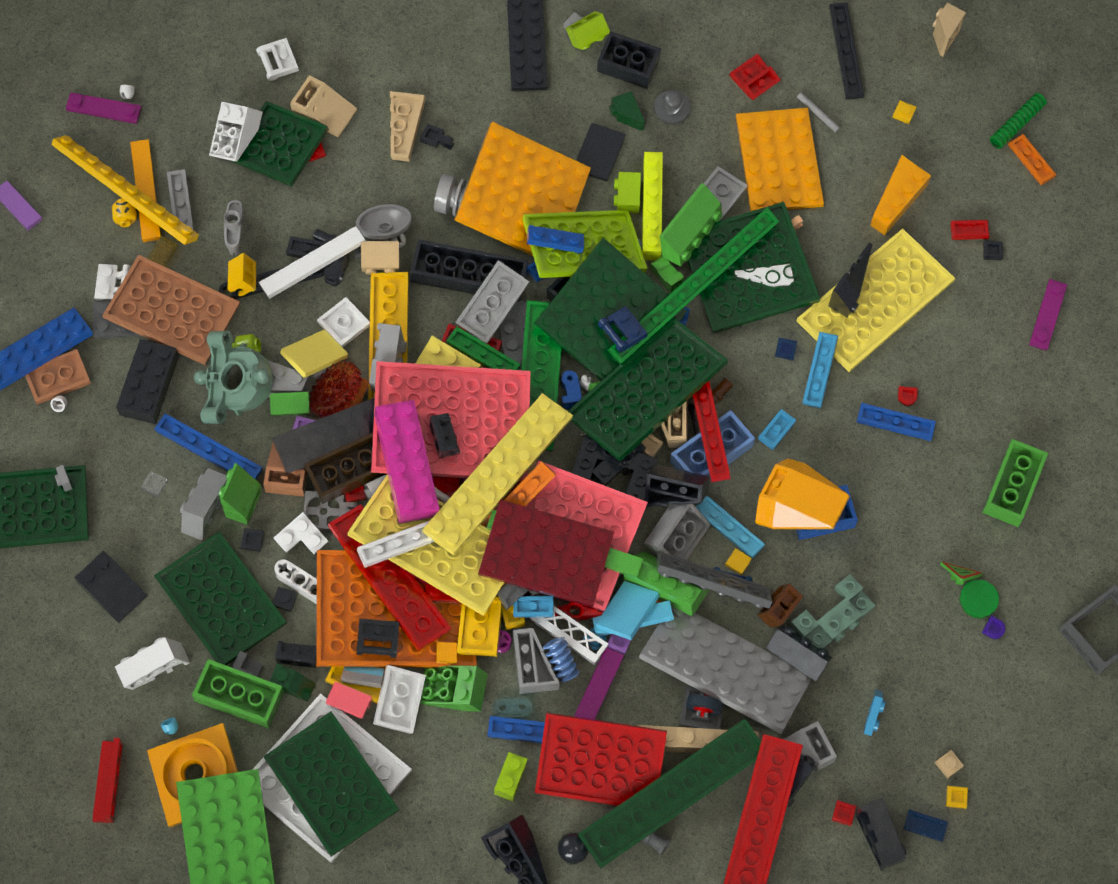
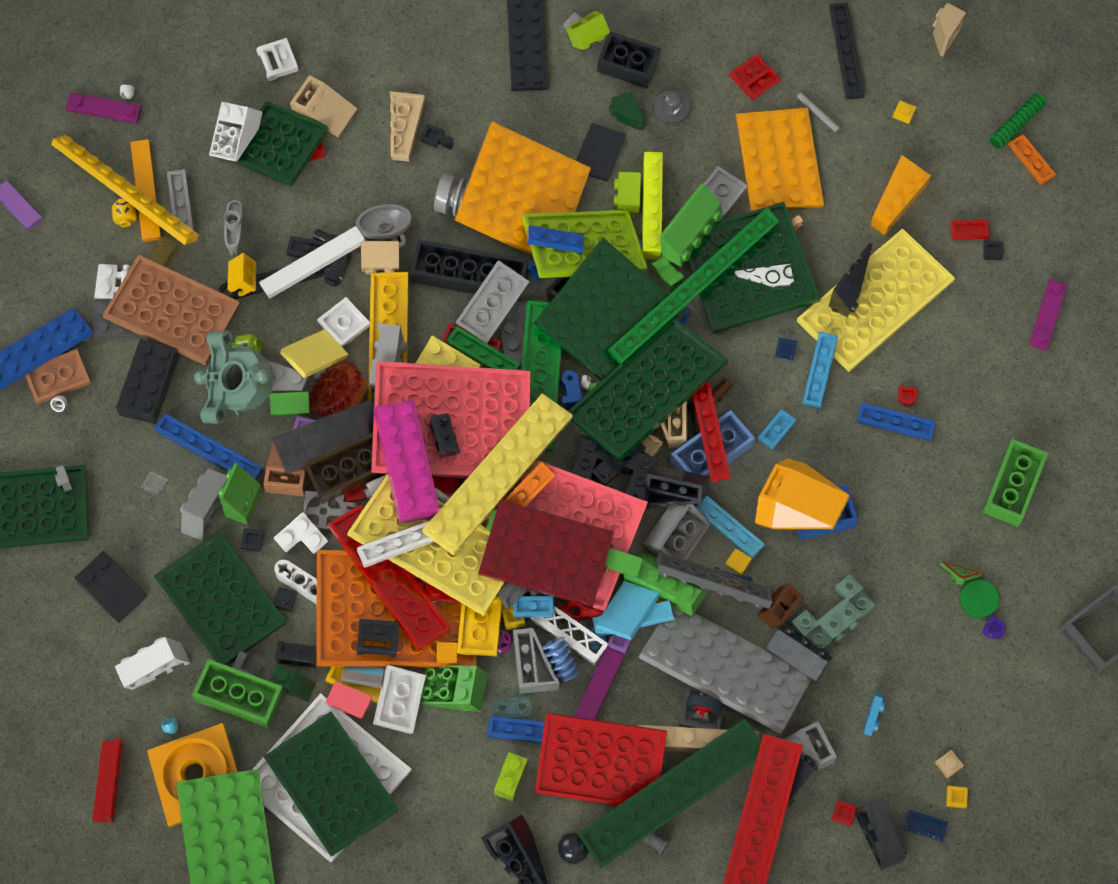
(627, 325): dark blue plate -> none

